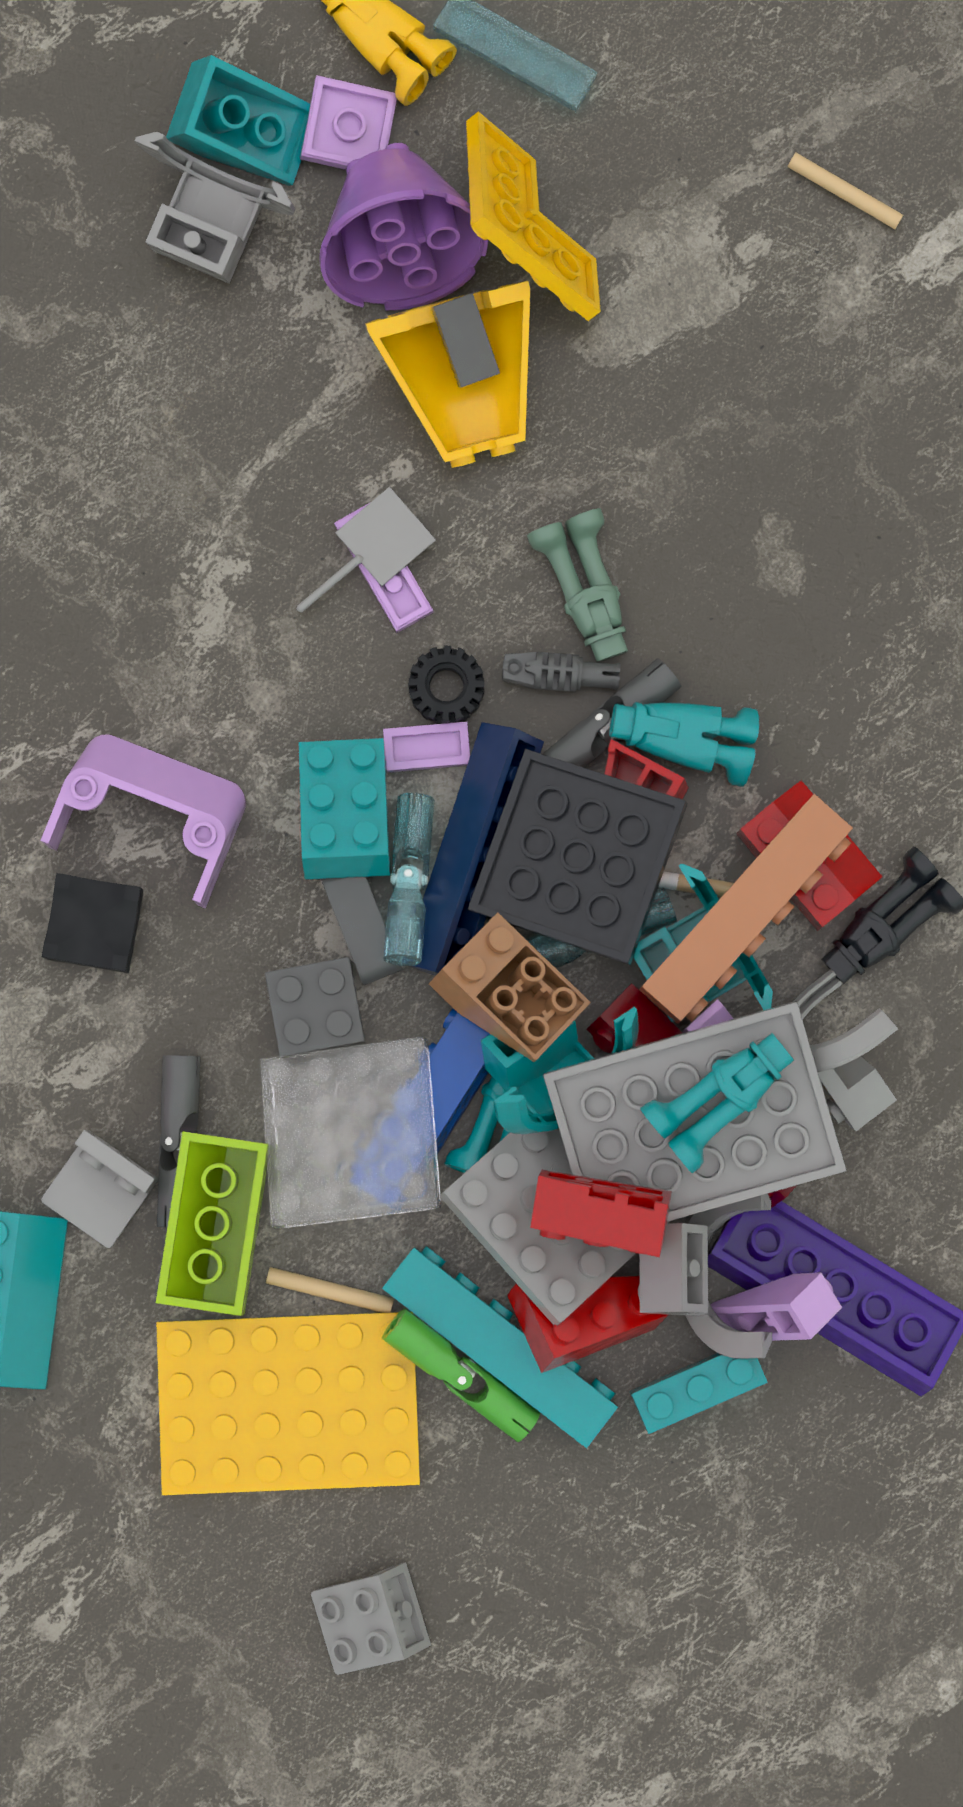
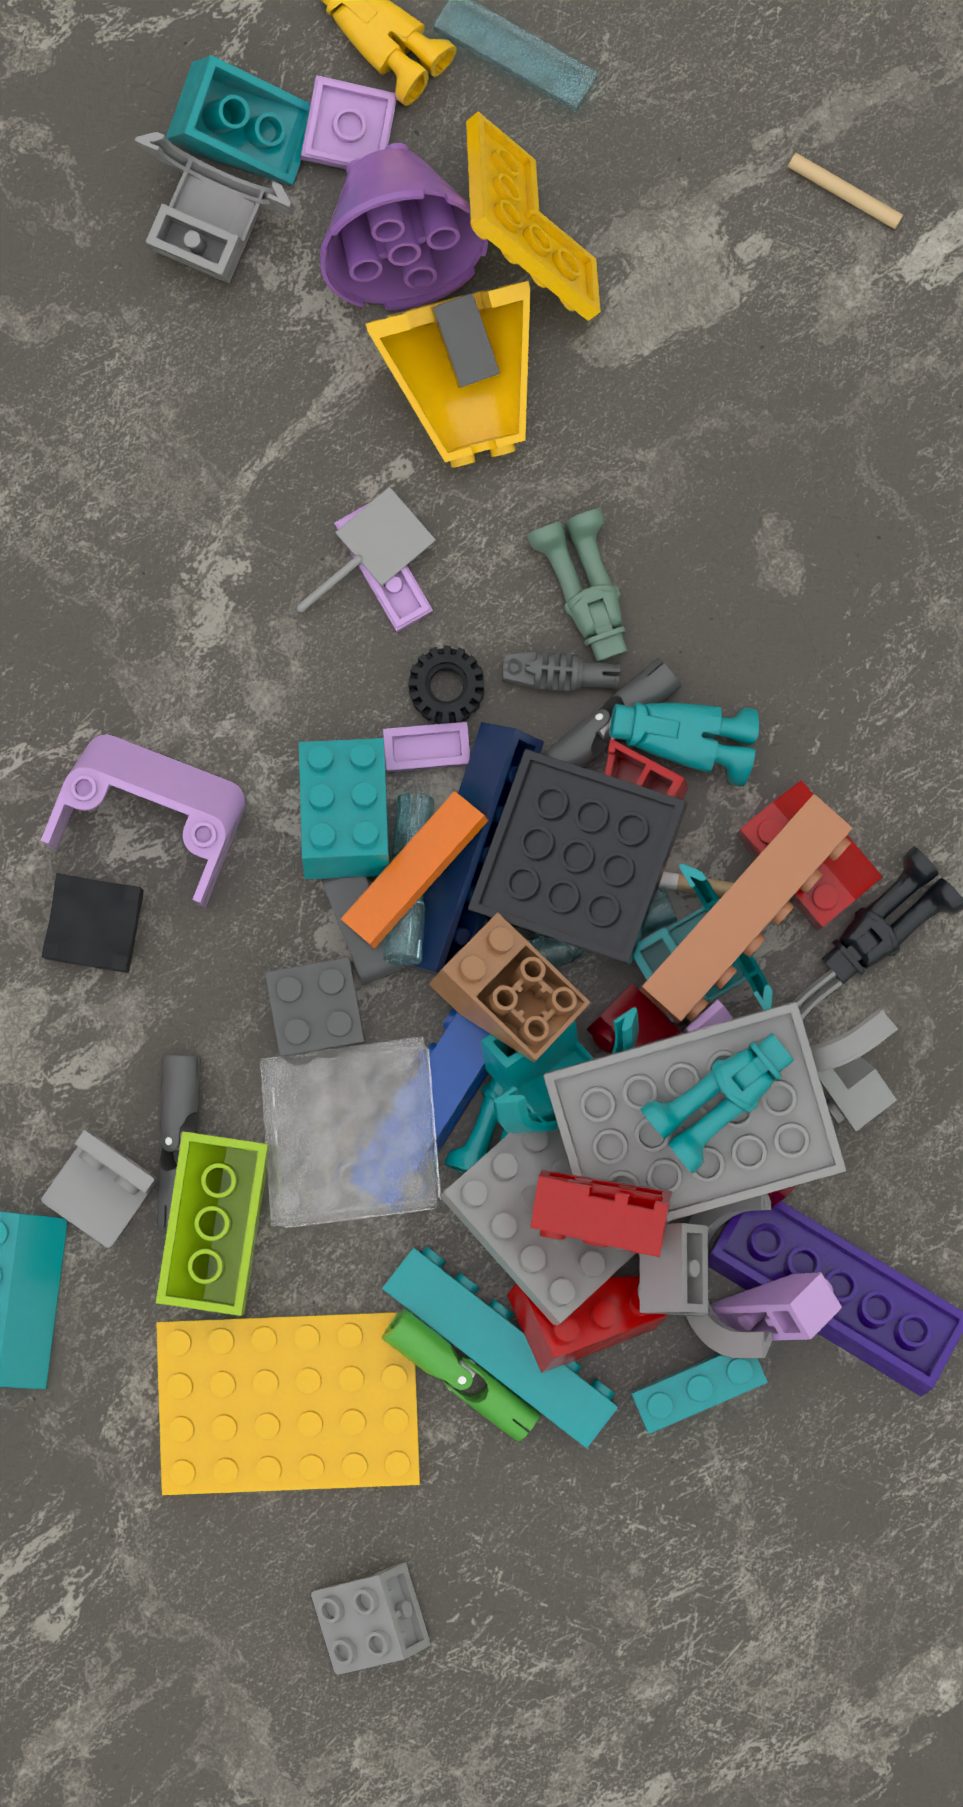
(329, 1290): tan bar -> none
(414, 869): none -> orange tile

